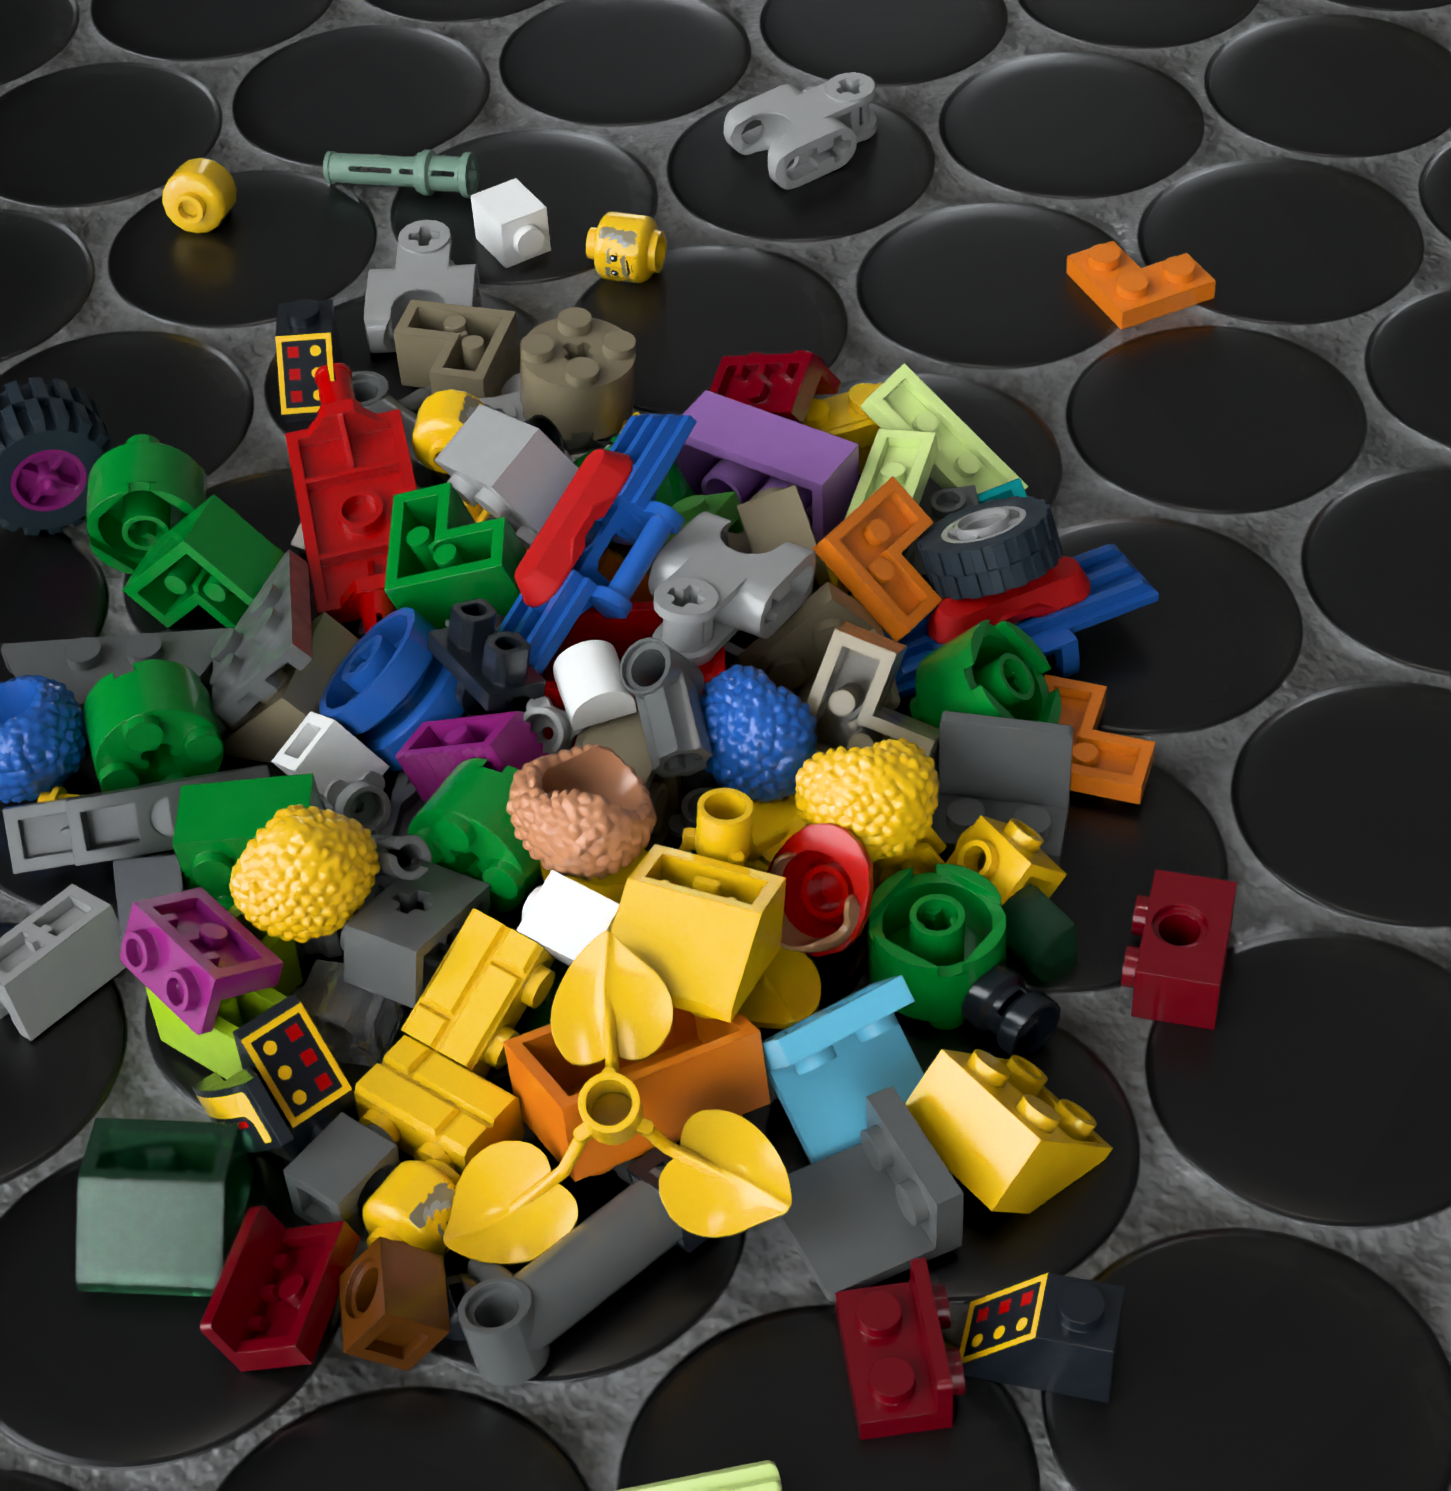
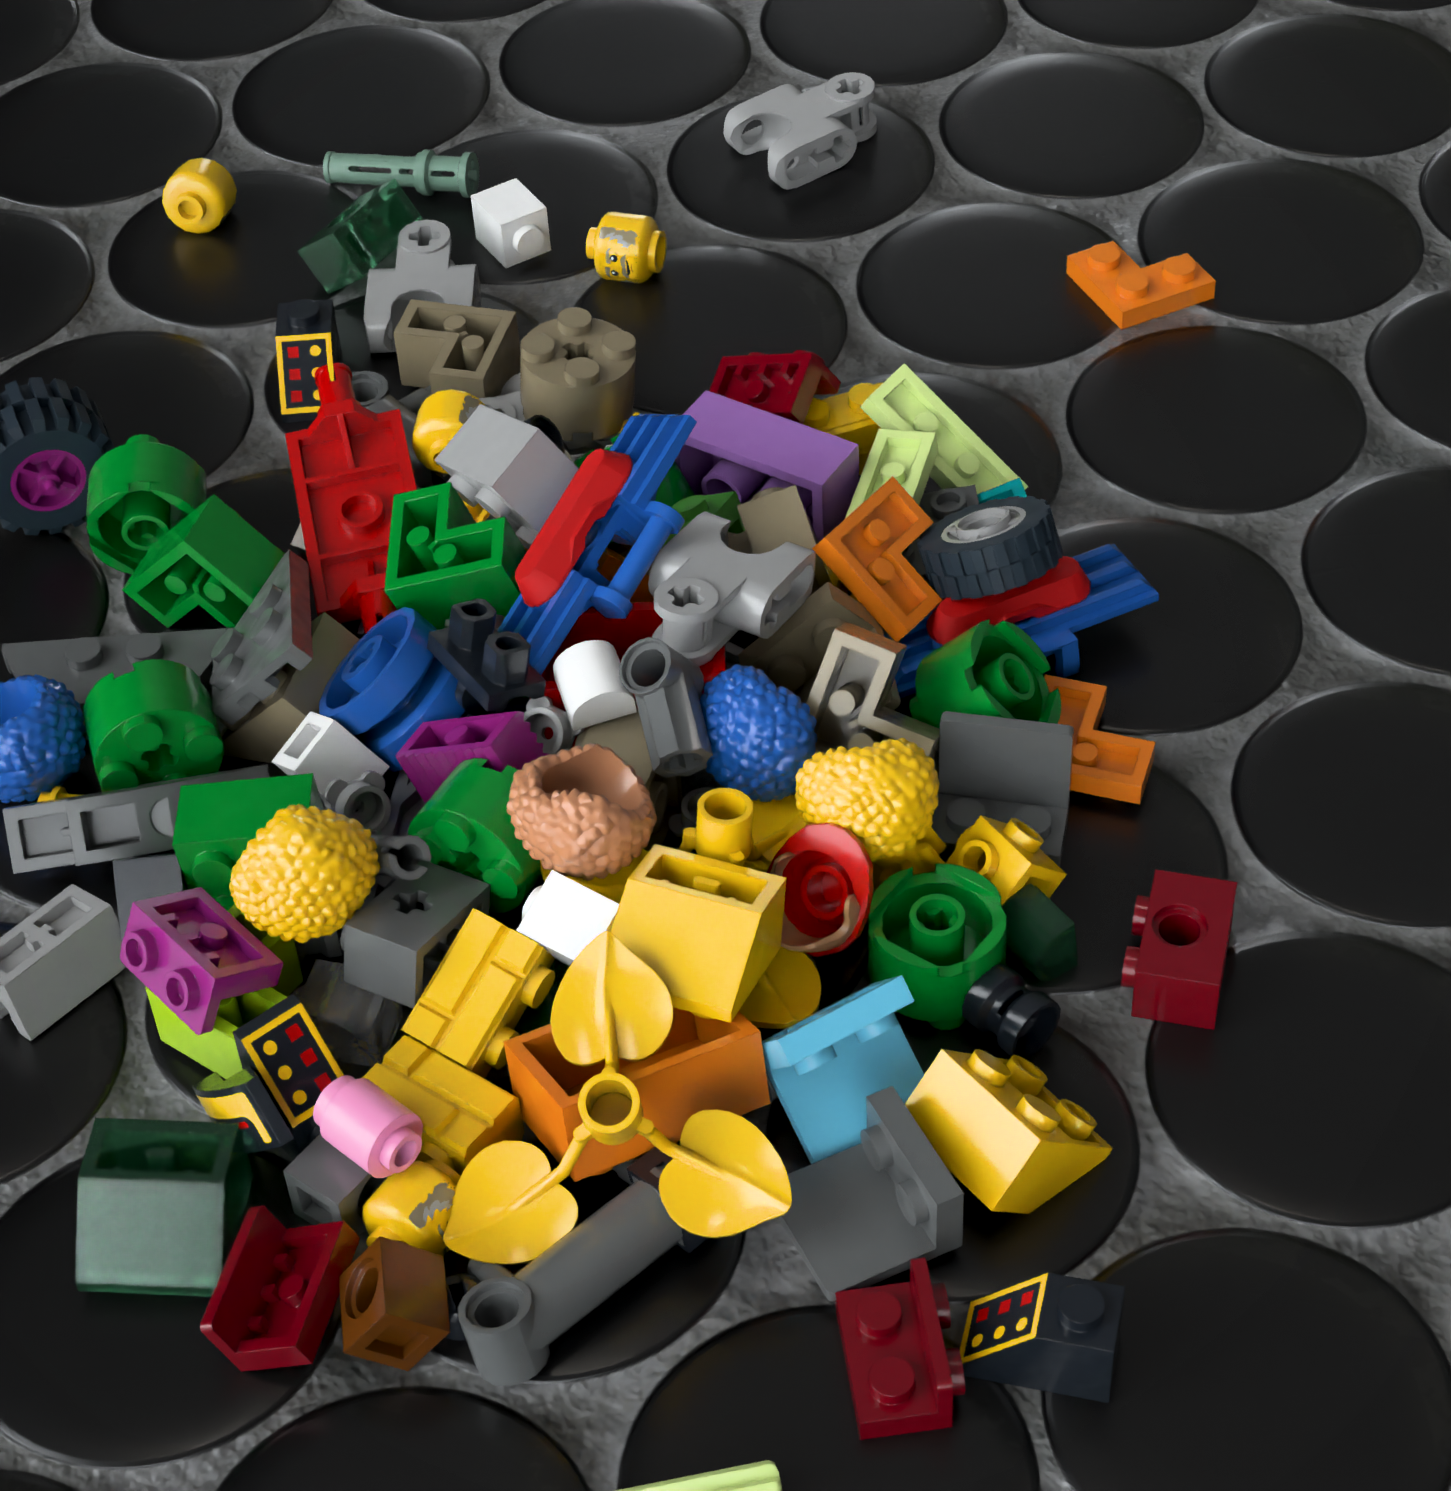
(359, 236): none -> clear green brick
(368, 1126): none -> bright pink brick

